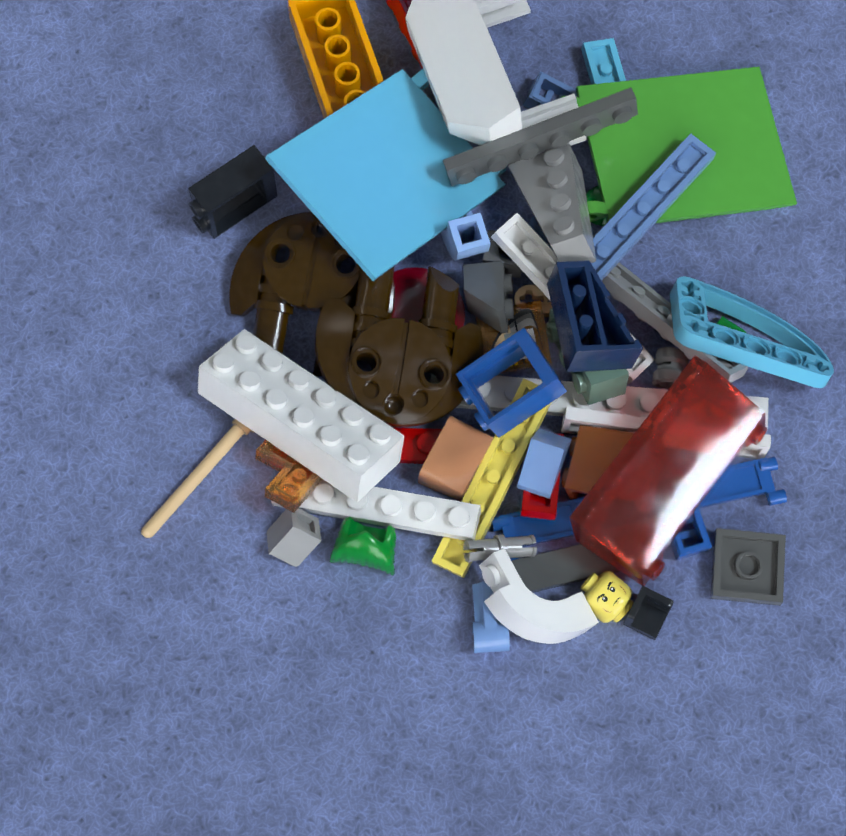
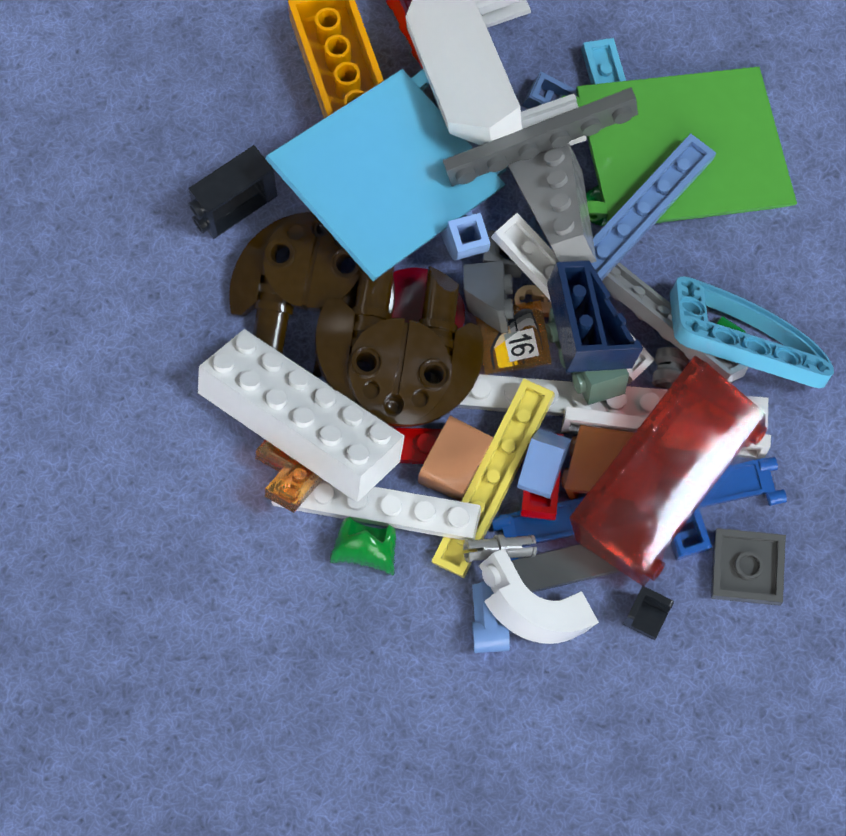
(194, 478): tan piece -> none
(293, 536): light grey panel -> none
(495, 362): blue window -> none
(607, 596): light yellow head -> none

